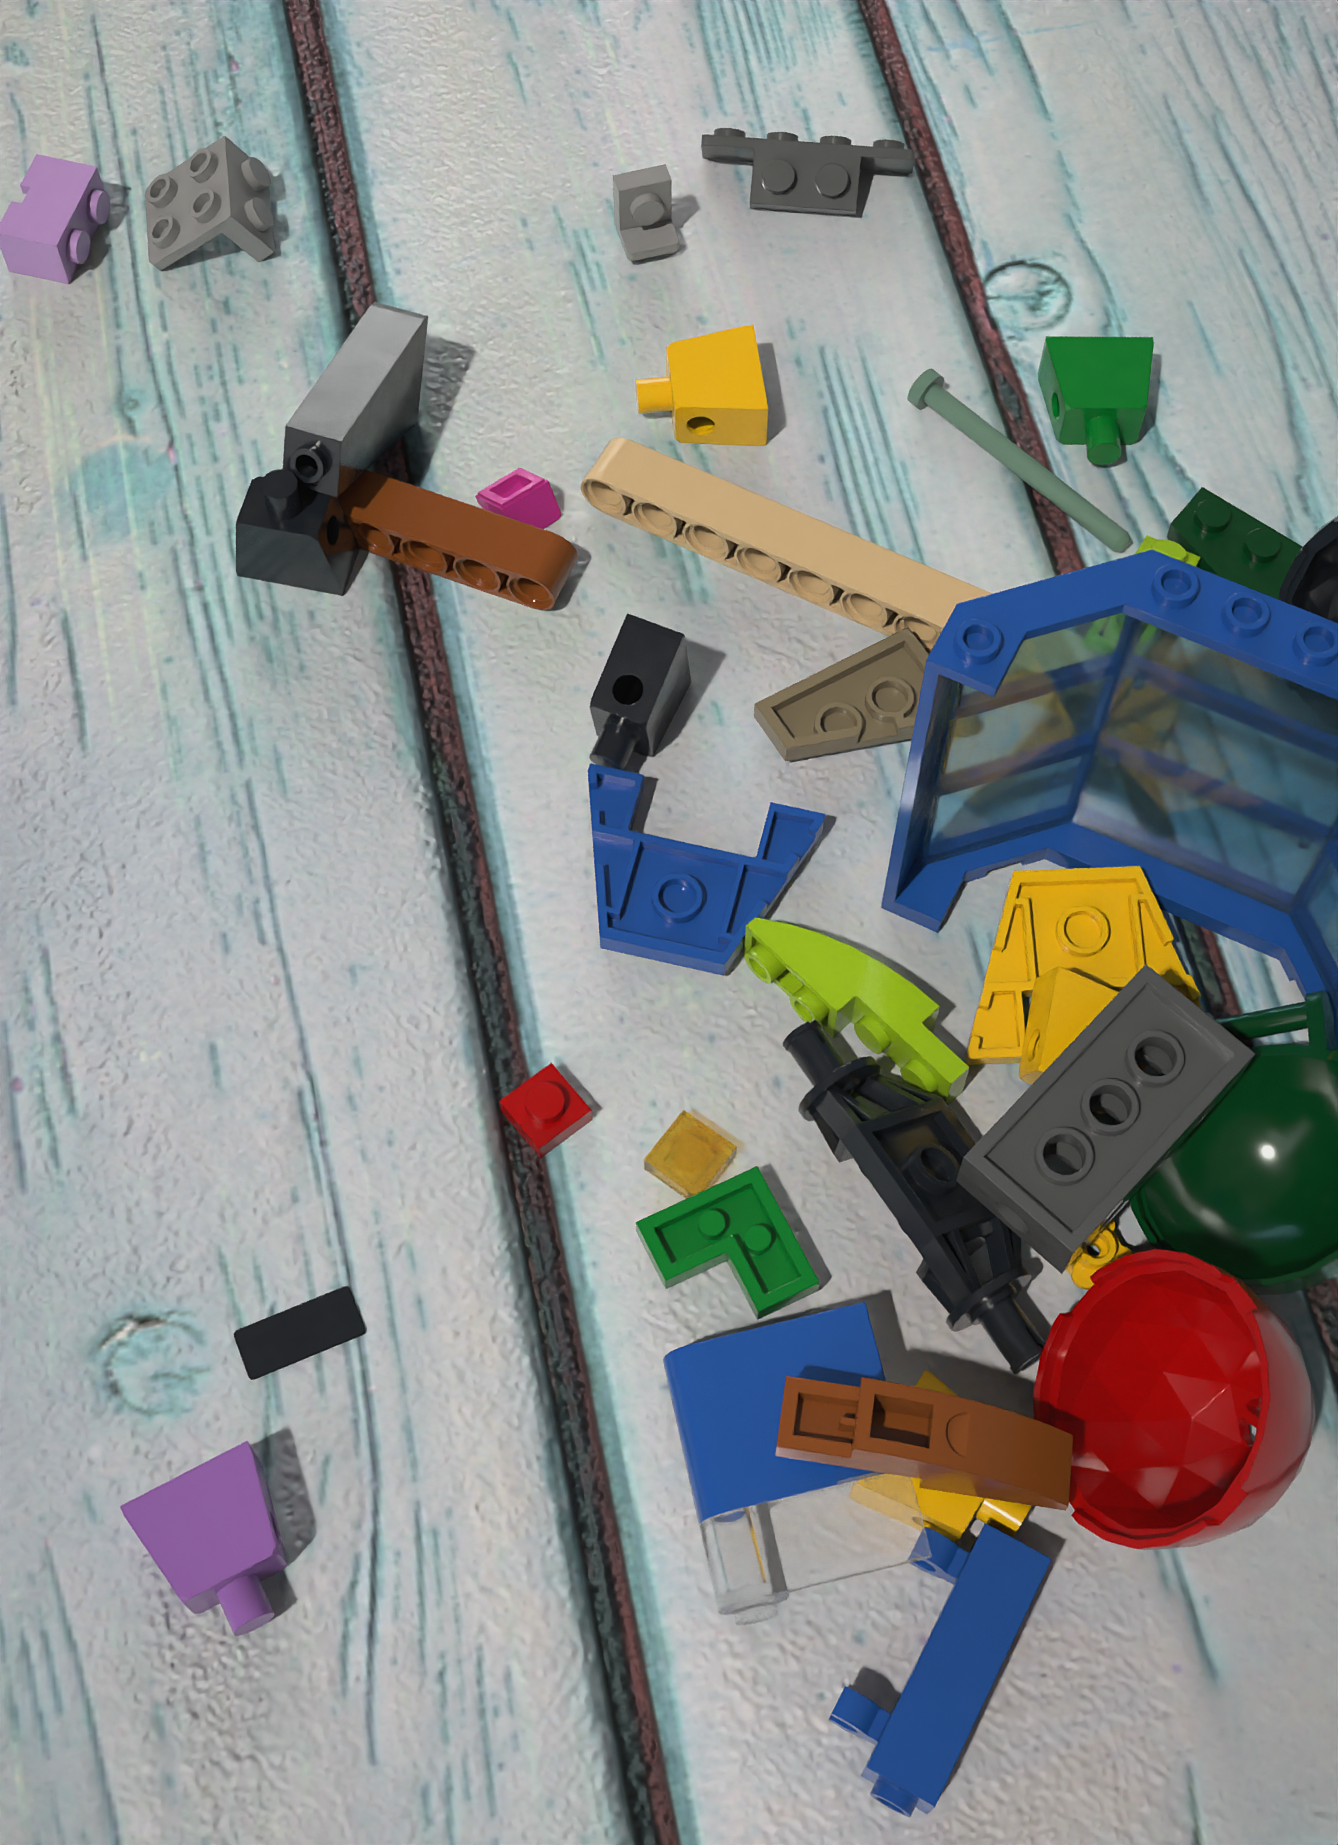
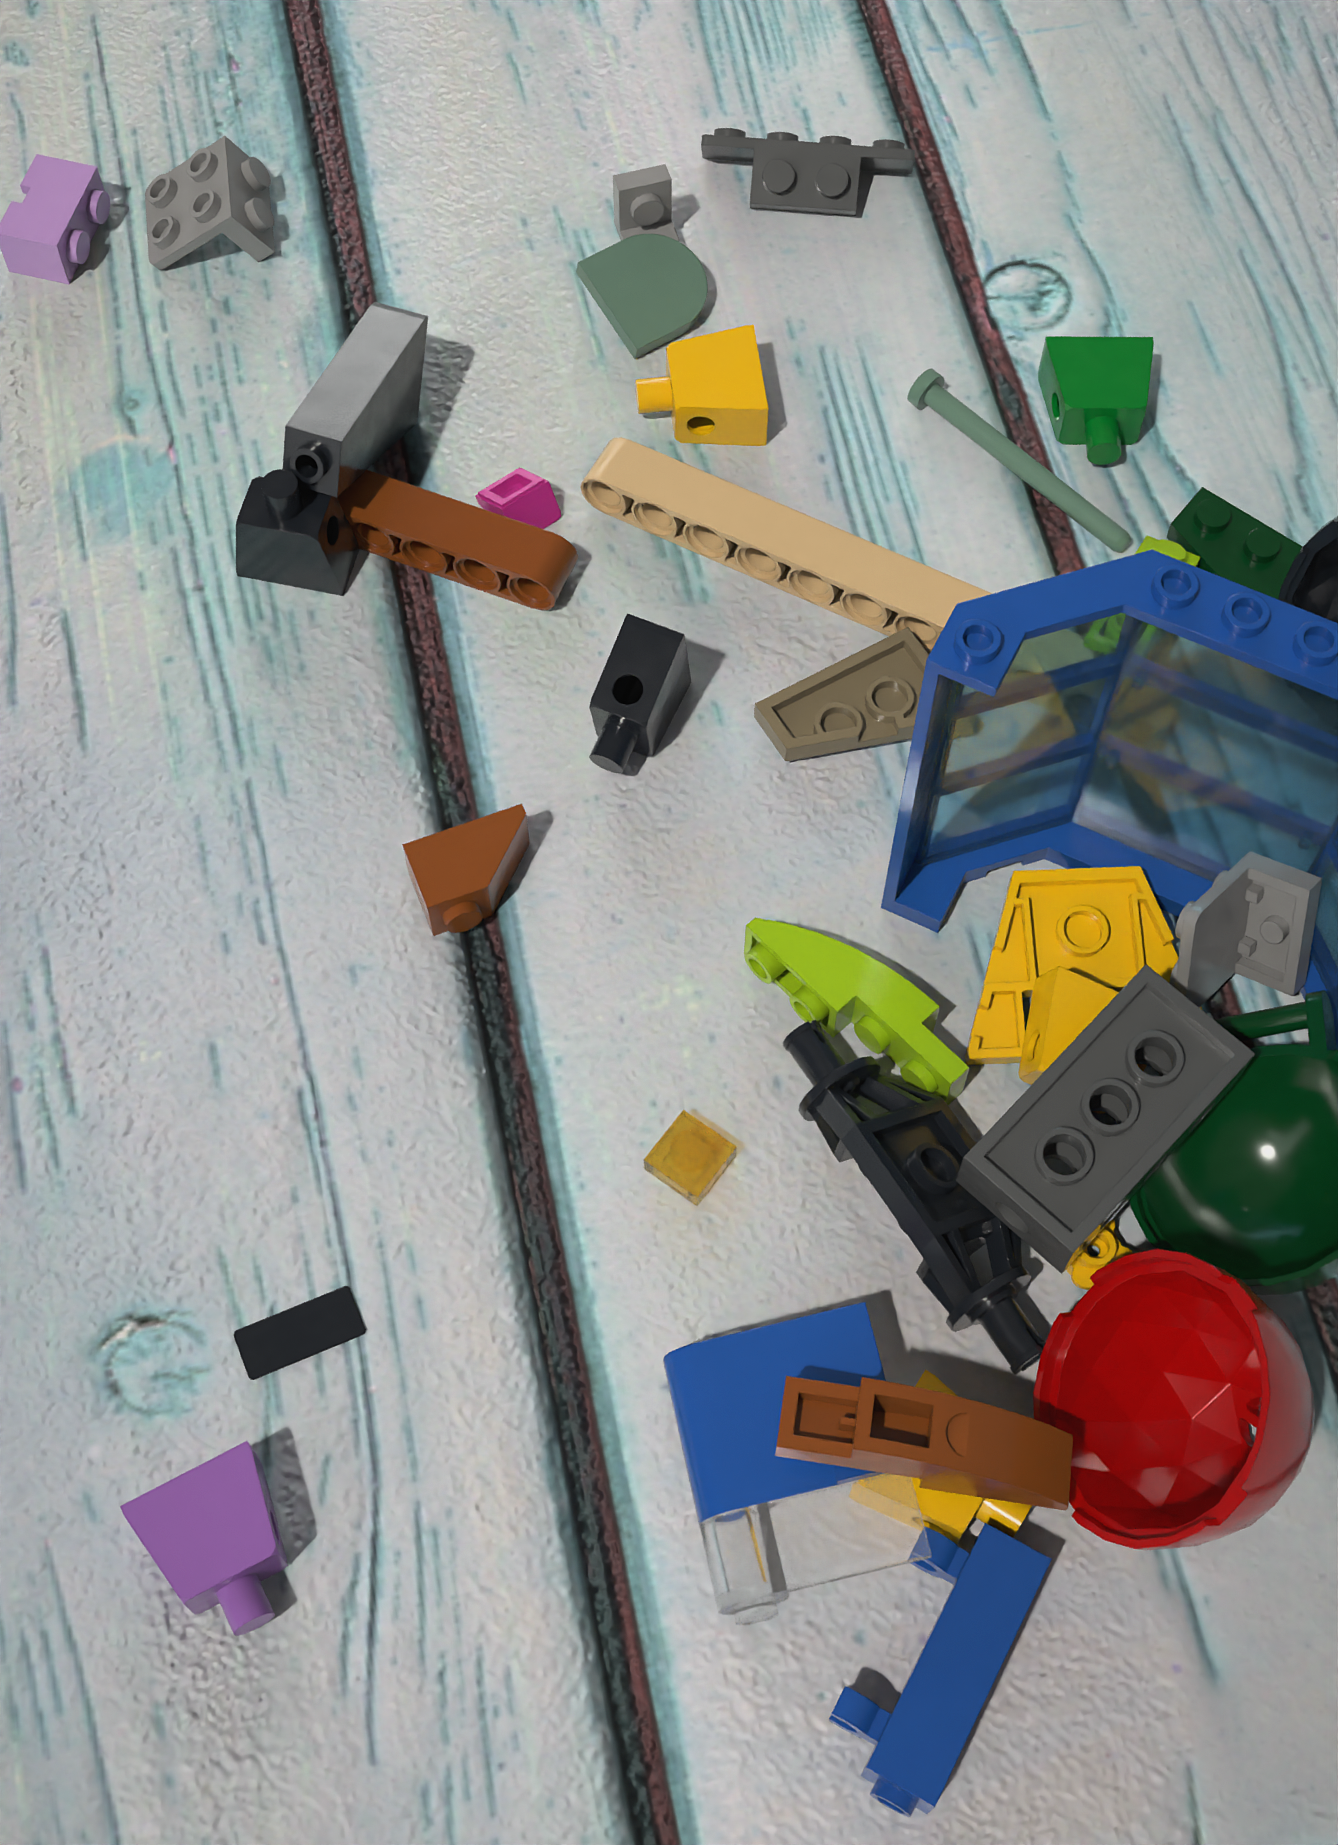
(467, 868): none -> dark orange slope
(545, 1110): red plate -> none
(646, 289): none -> sand green tile
(679, 897): blue wing -> none
(737, 1225): green plate -> none
(1248, 924): none -> light grey bracket

